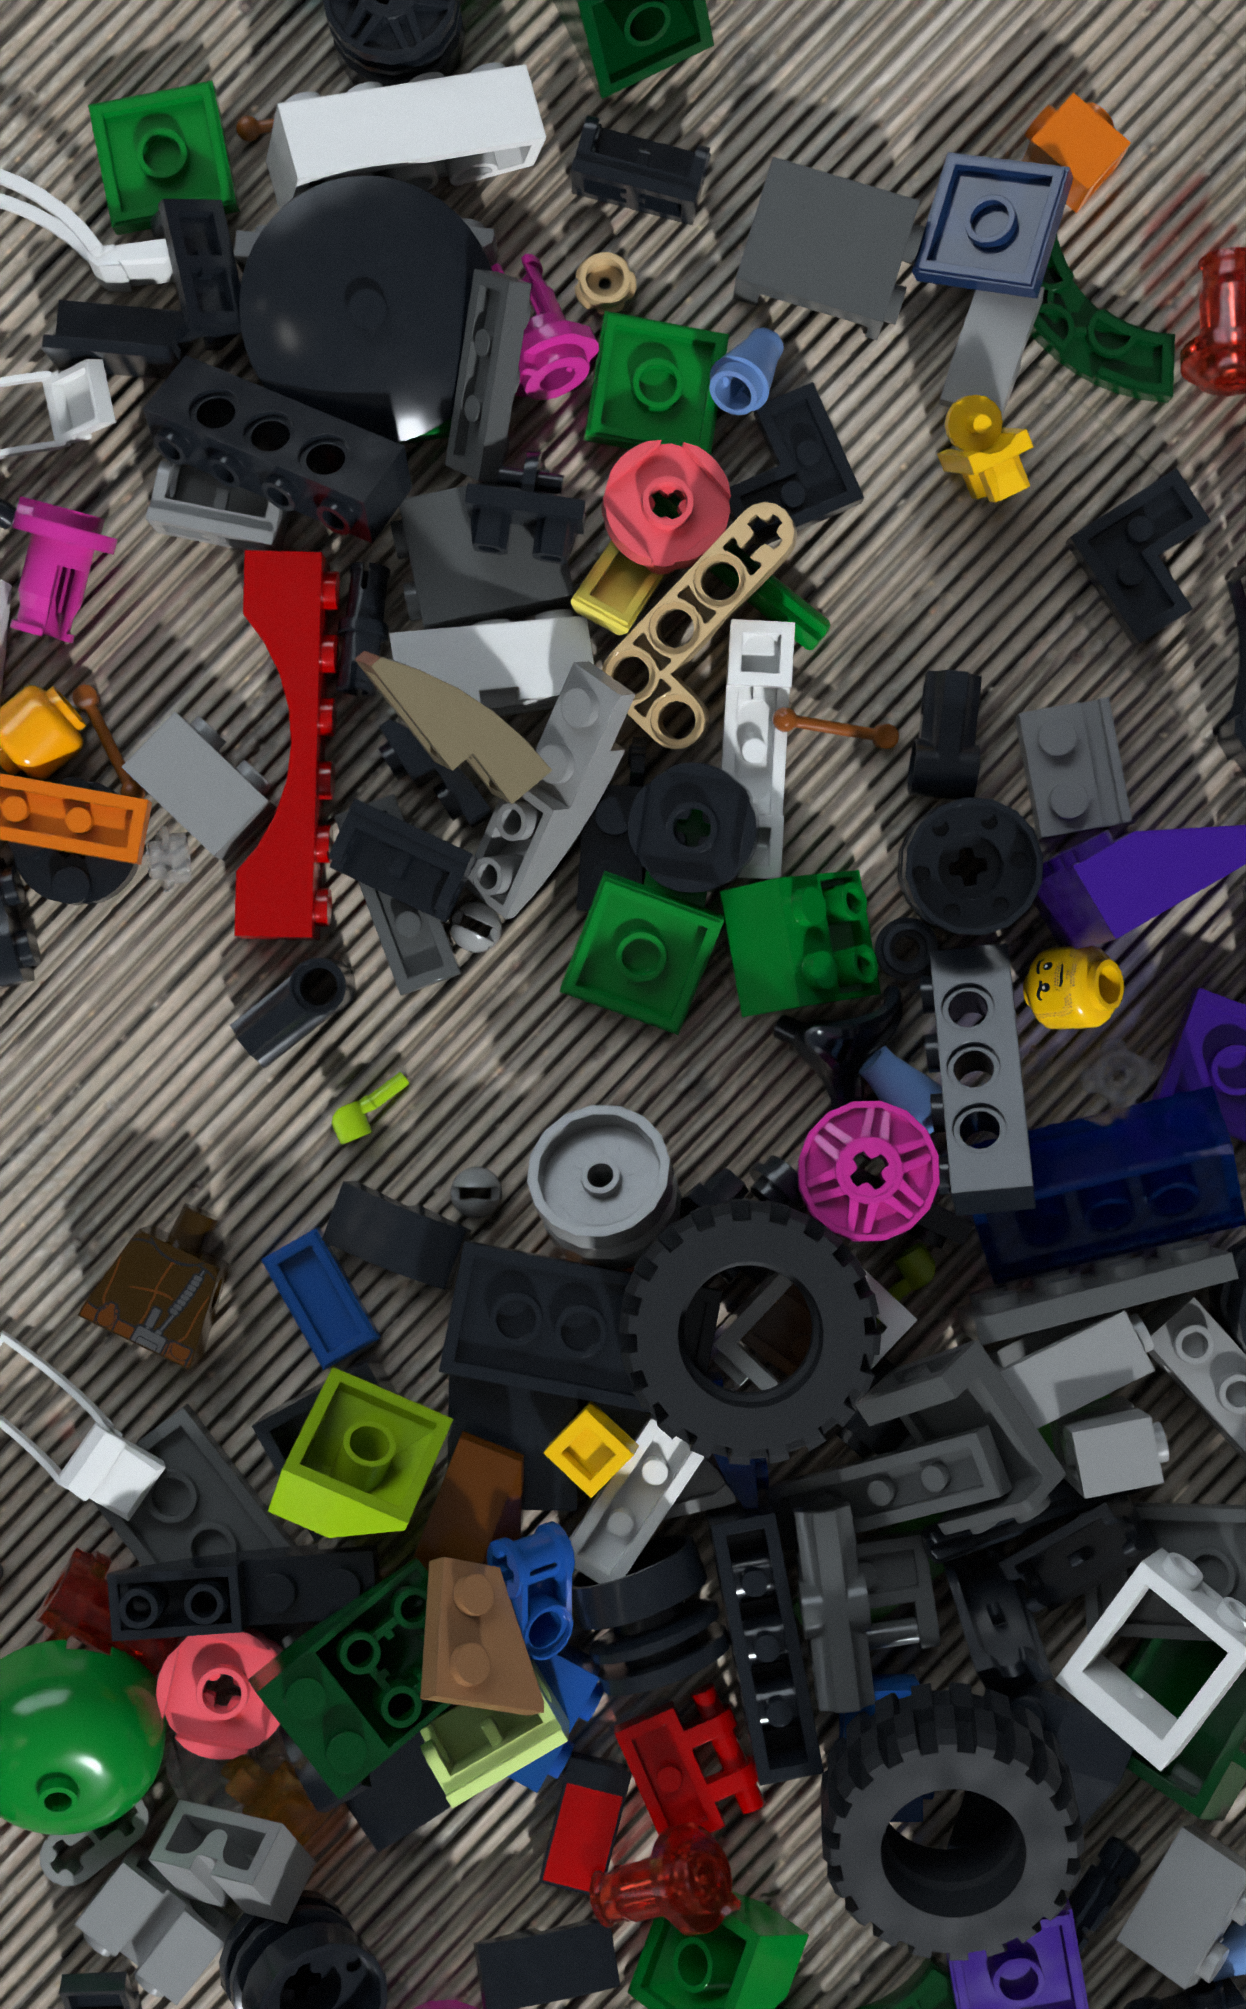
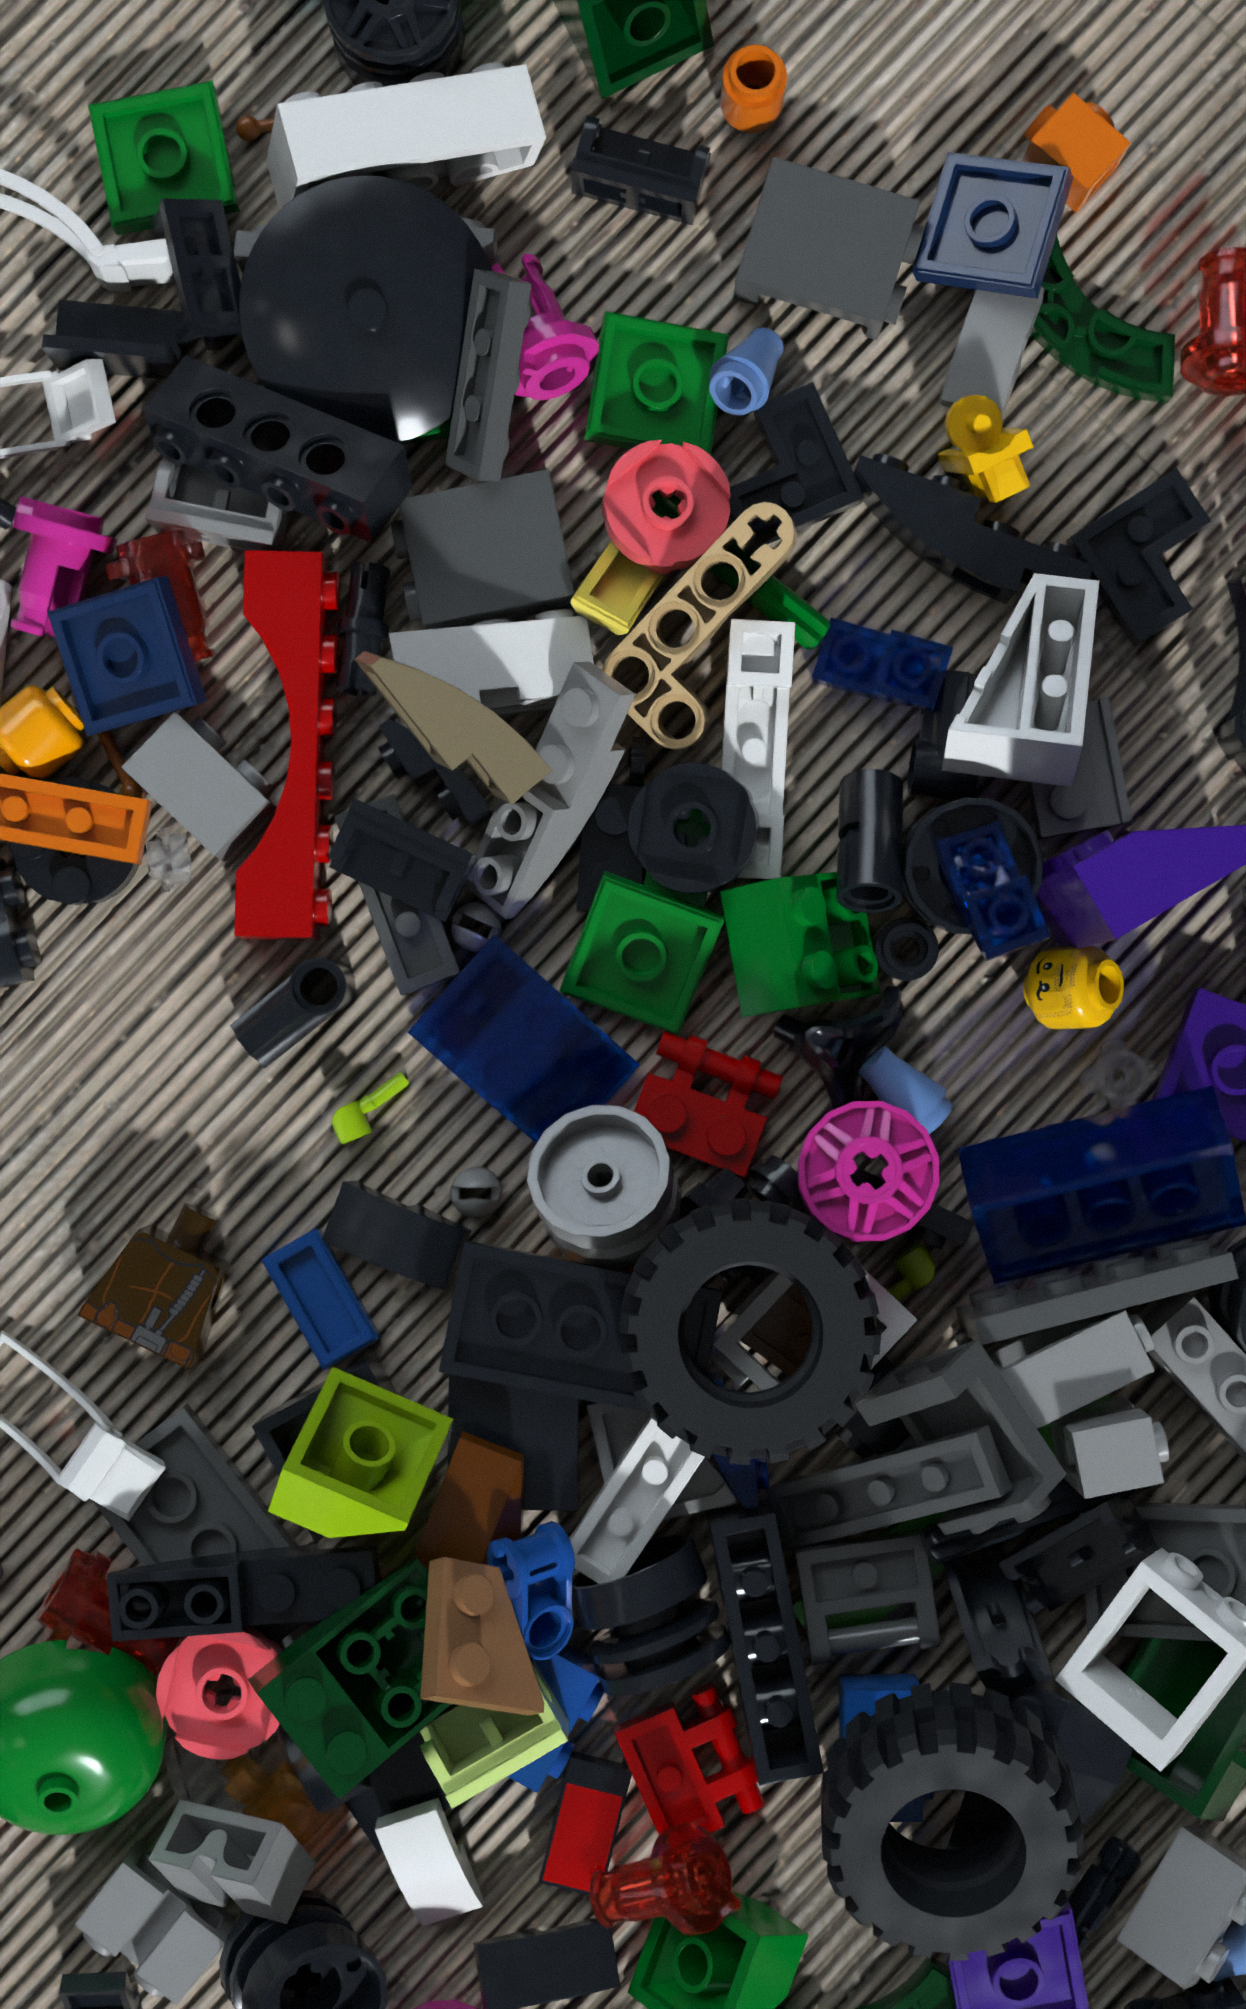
(103, 1849): light grey beam -> none
(127, 655): none -> dark blue plate
(168, 556): none -> clear red piece
(428, 1862): none -> white slope
(497, 508): black hips -> none
(521, 1042): none -> clear blue slope
(591, 1449): yellow plate -> none
(601, 267): tan plate -> none
(699, 1123): none -> red plate
(753, 88): none -> orange brick
(834, 1606): dark grey piece -> none
(870, 841): none -> black pin
(882, 665): none -> clear blue slope
(883, 736): dark orange hinge -> none
(938, 526): none -> black slope
(990, 891): none -> clear blue slope
(1001, 1174): brick -> none
(1034, 691): none -> white wedge

